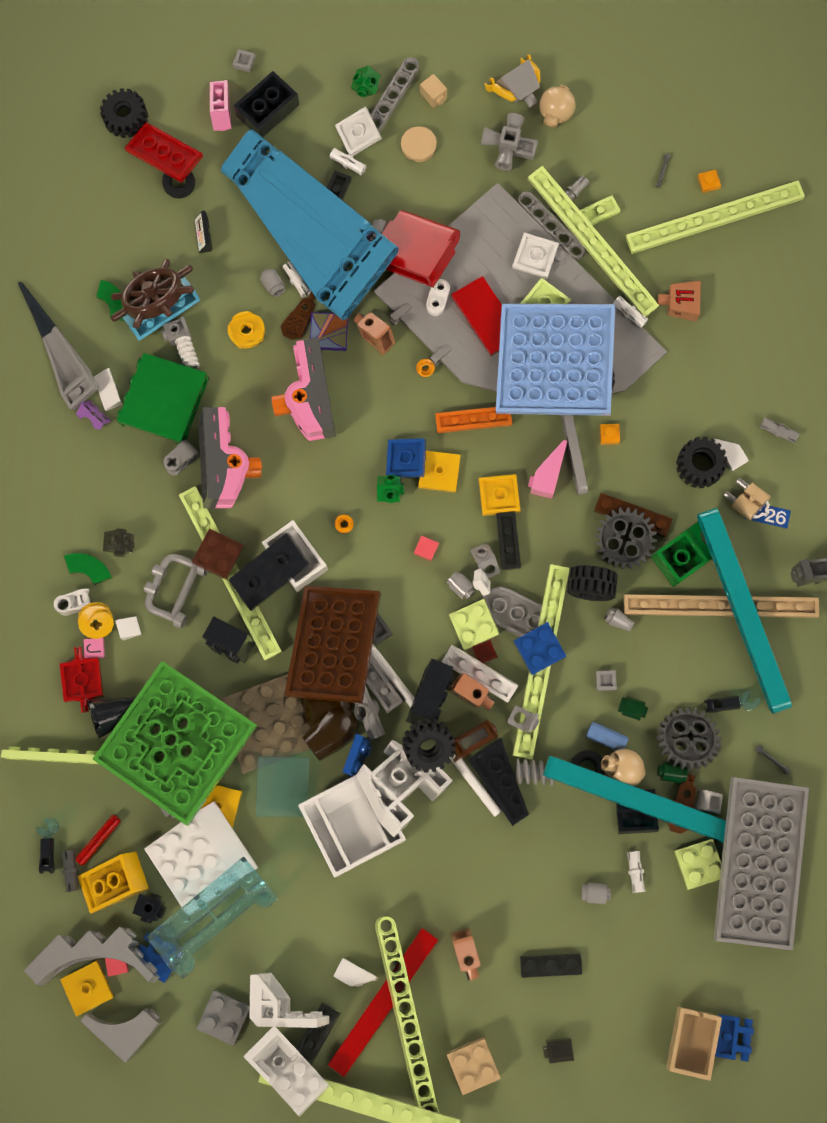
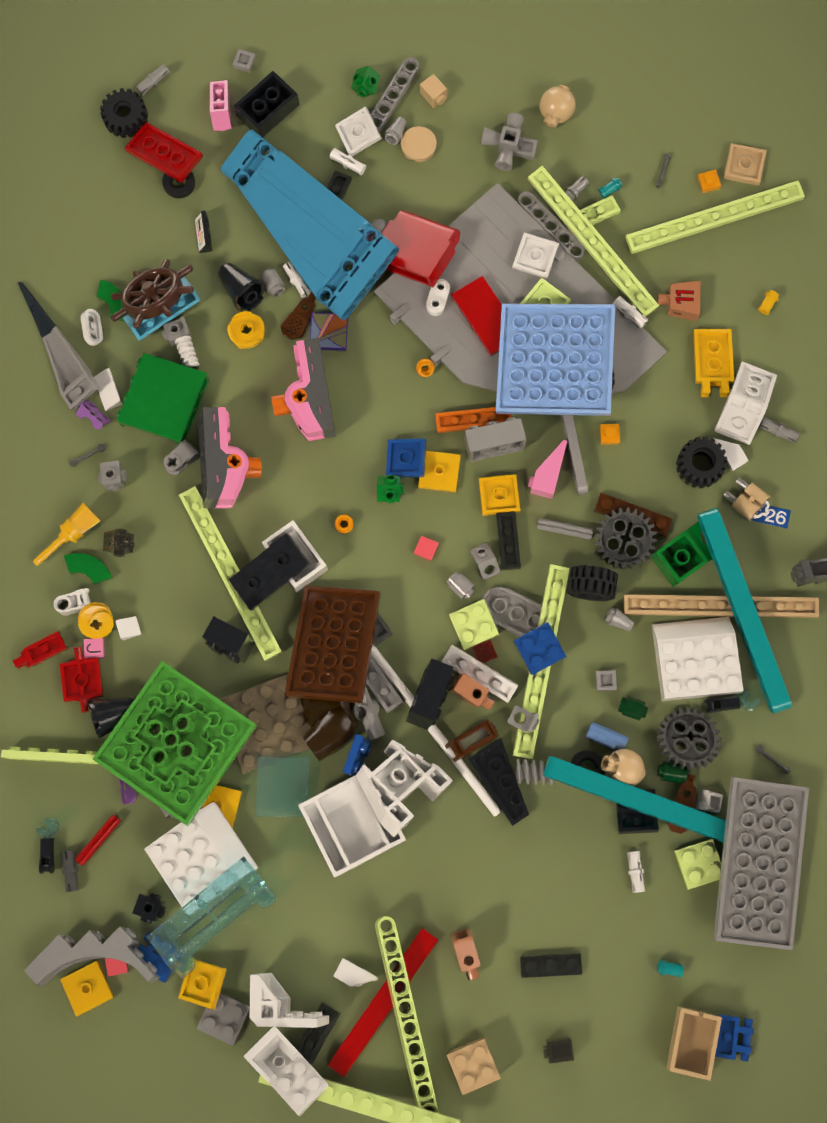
(41, 651): none -> red hinge
(71, 531): none -> yellow piece
(91, 328): none -> white plate
(100, 447): none -> dark grey hinge
(112, 475): none -> light grey brick
(113, 882): yellow slope -> none
(127, 1036): light grey arch -> none
(129, 793): none -> medium lavender piece
(152, 79): none -> light grey pin
(152, 589): light grey bar -> none
(203, 984): none -> yellow plate
(217, 554): copper plate -> none
(241, 287): none -> black cone
(375, 332): nougat torso -> none
(394, 133): none -> light grey cone
(432, 757): black tyre -> none
(481, 582): white plate -> none
(495, 439): none -> light grey brick
(518, 83): light grey torso -> none
(563, 528): none -> light grey axle
(595, 893): light grey brick -> none
(609, 188): none -> teal pin
(670, 968): none -> teal pin
(697, 659): none -> white slope
(713, 360): none -> yellow tile
(745, 164): none -> tan tile
(746, 403): none -> white bracket
(768, 302): none -> yellow pin

